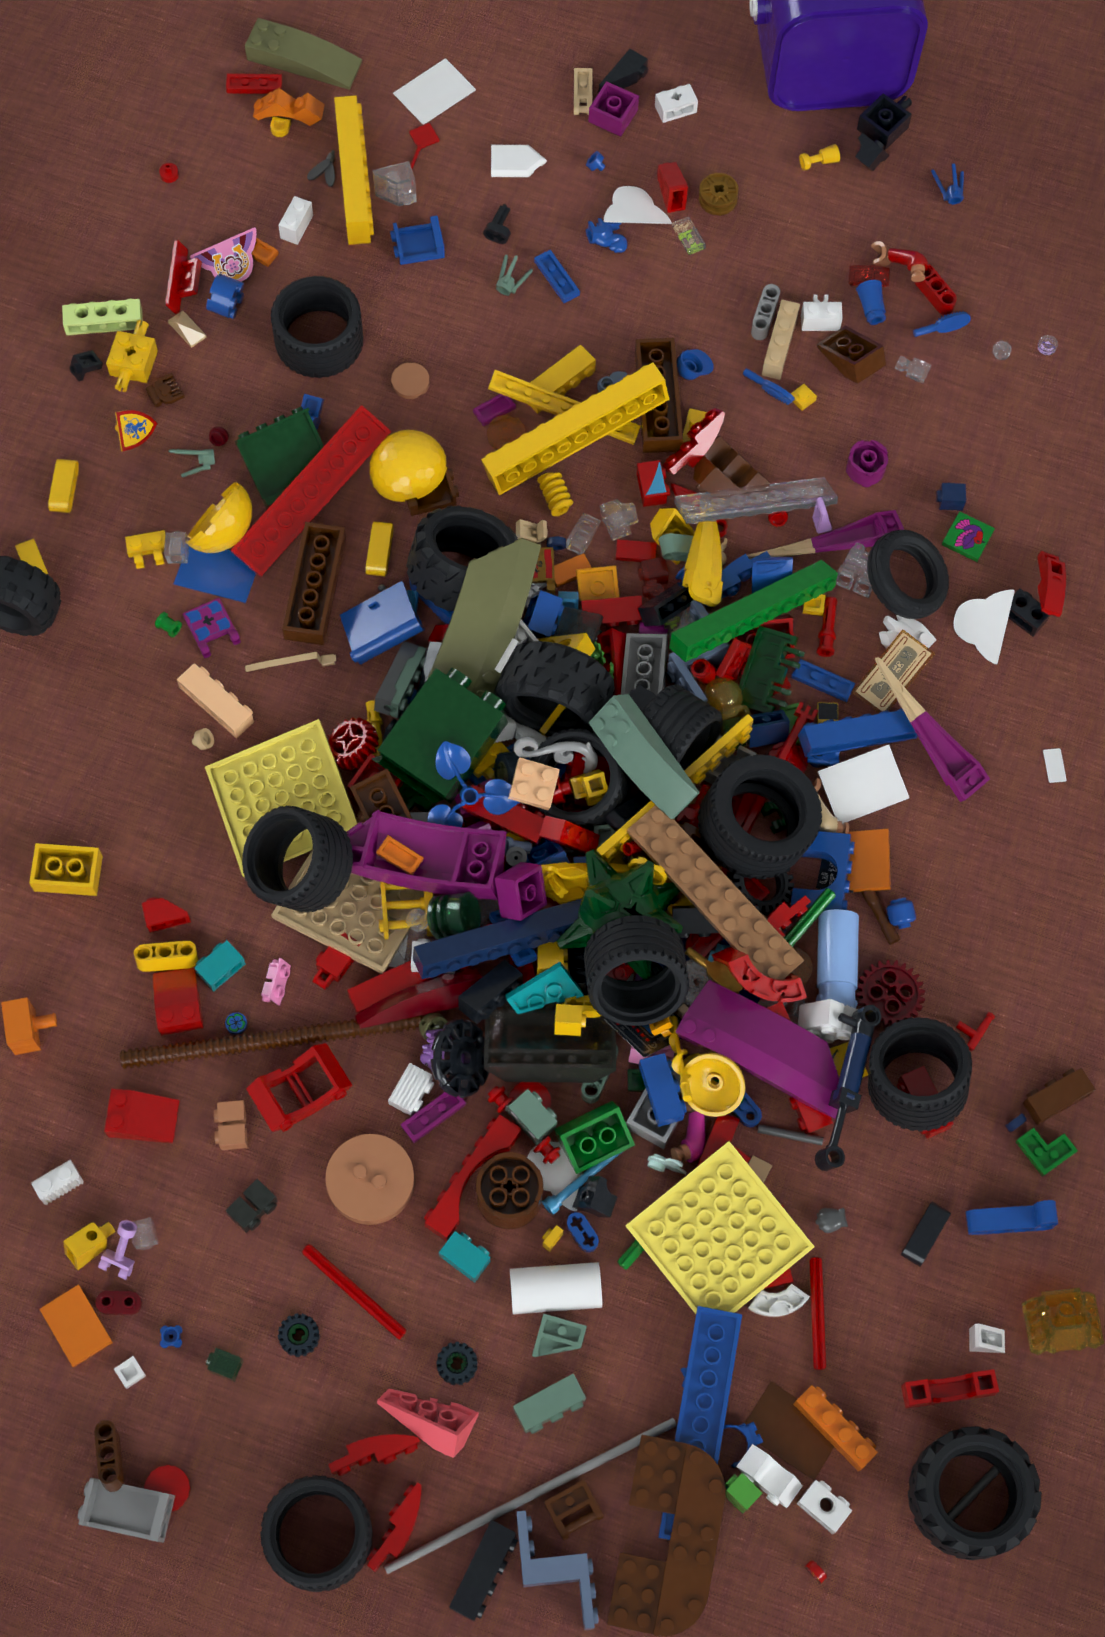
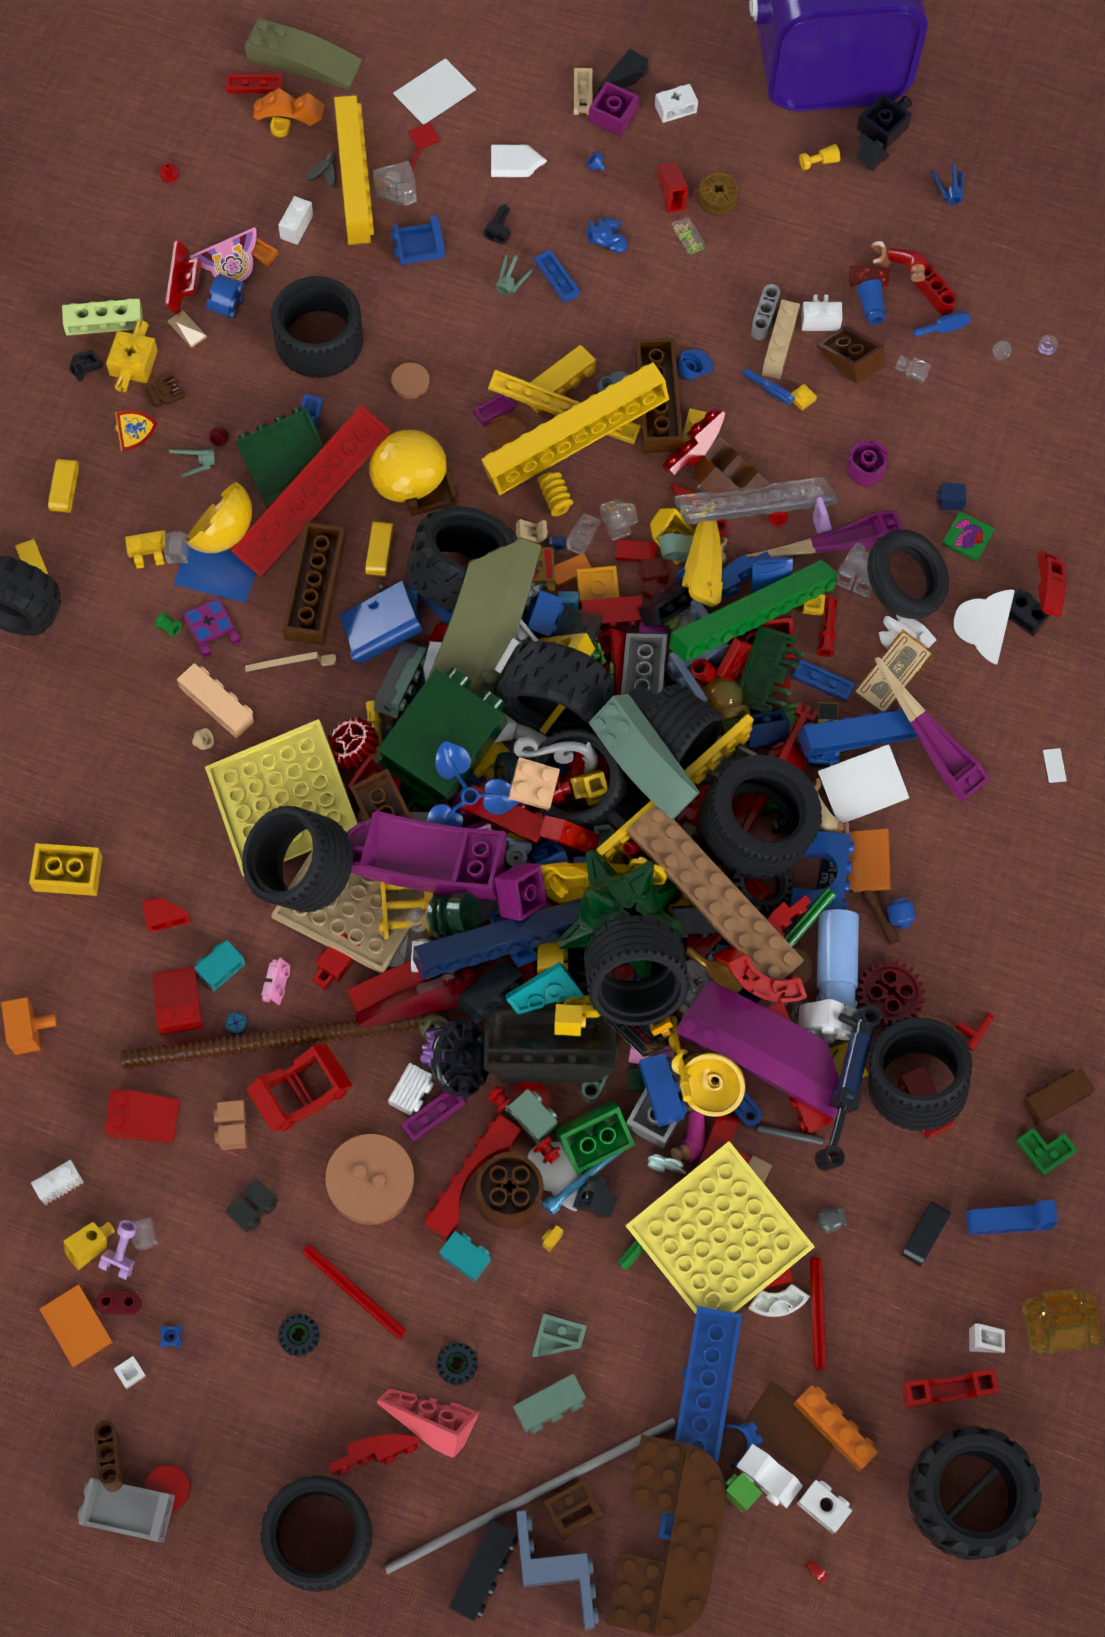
(175, 954): yellow beam -> none
(224, 1364): clear green brick -> none
(399, 855): orange tile -> none
(404, 1519): red slope -> none
(556, 1288): white brick -> none
(578, 1235): blue beam -> none
(634, 206): white sticker -> none
(652, 483): red brick -> none
(1016, 1122): dark blue tile -> none

